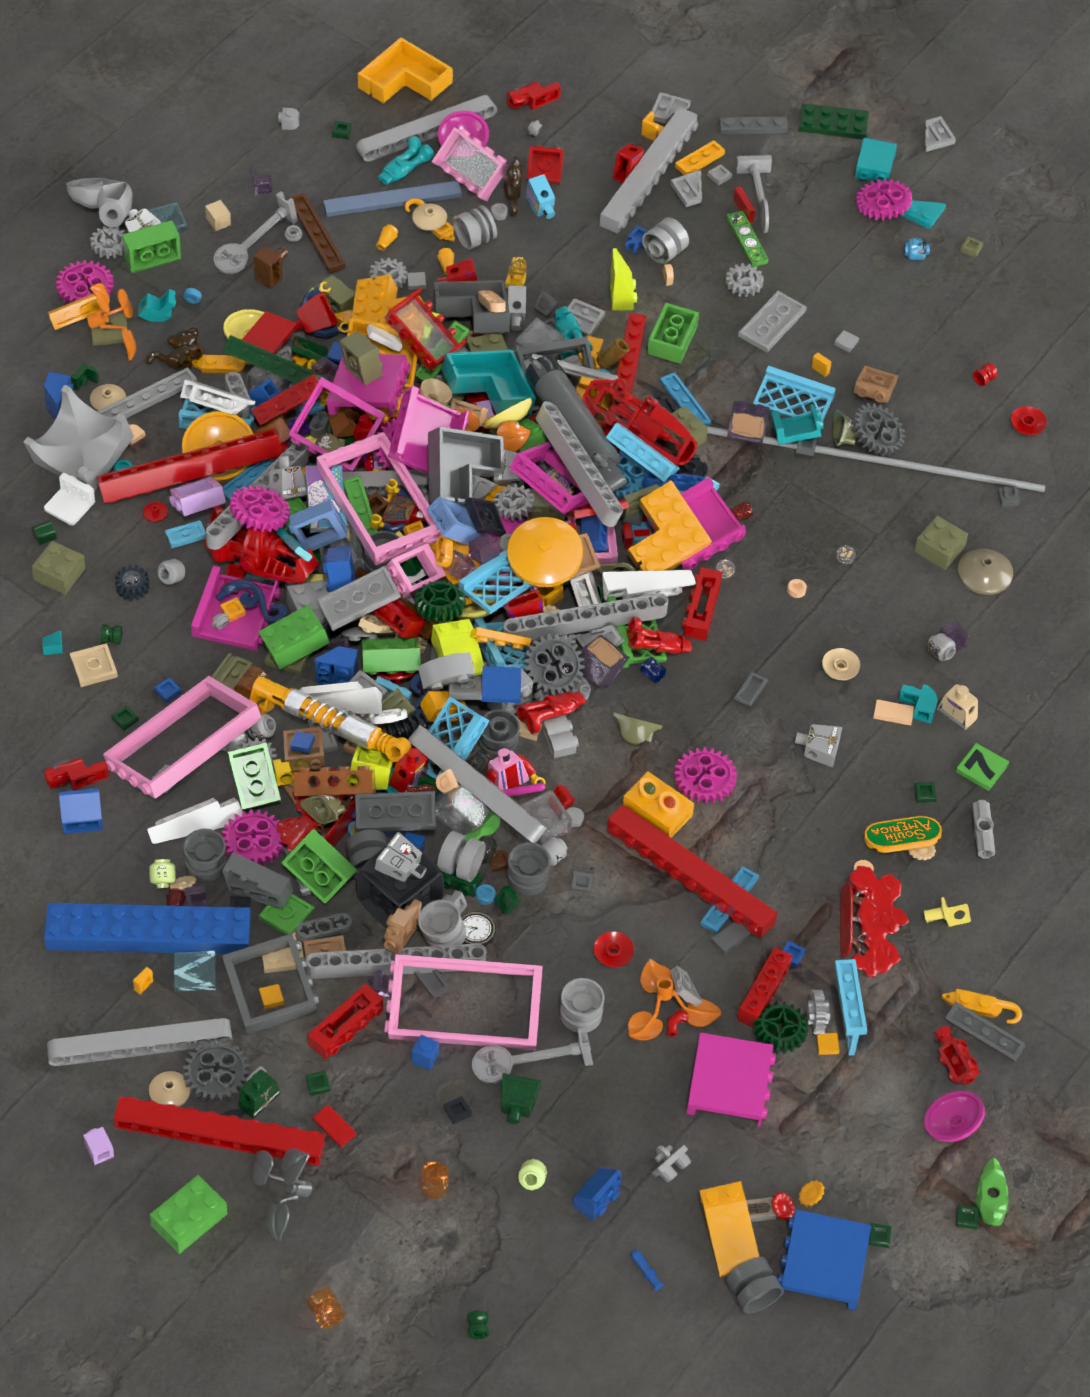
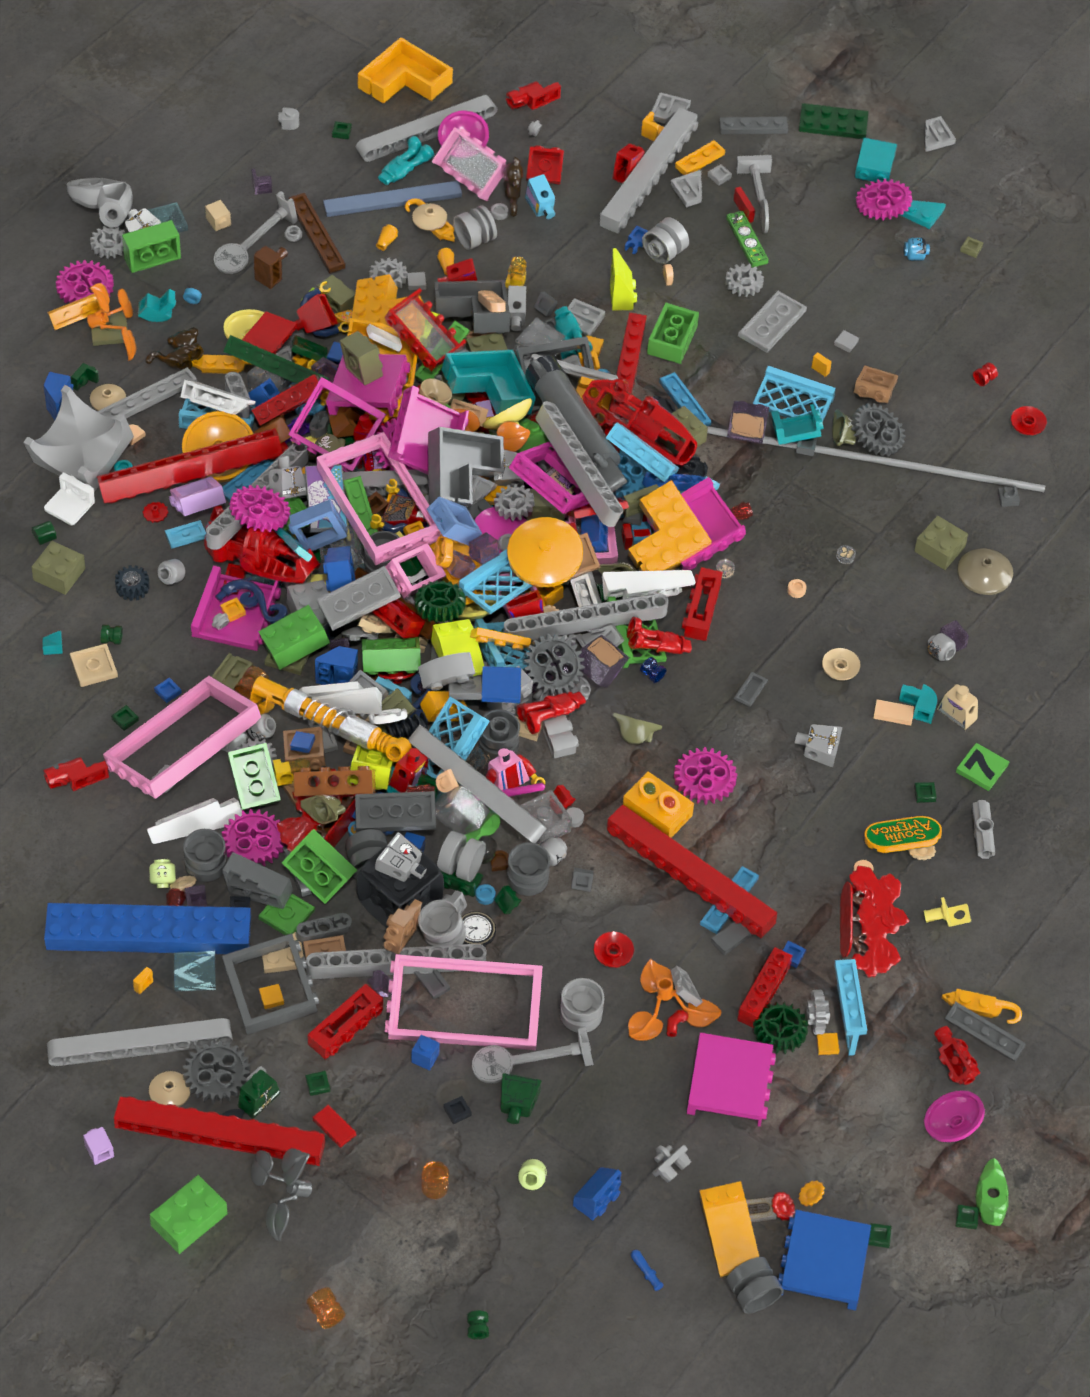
(80, 811): slope -> none
(485, 516): black tile -> none
(612, 353): pearl gold piece -> none

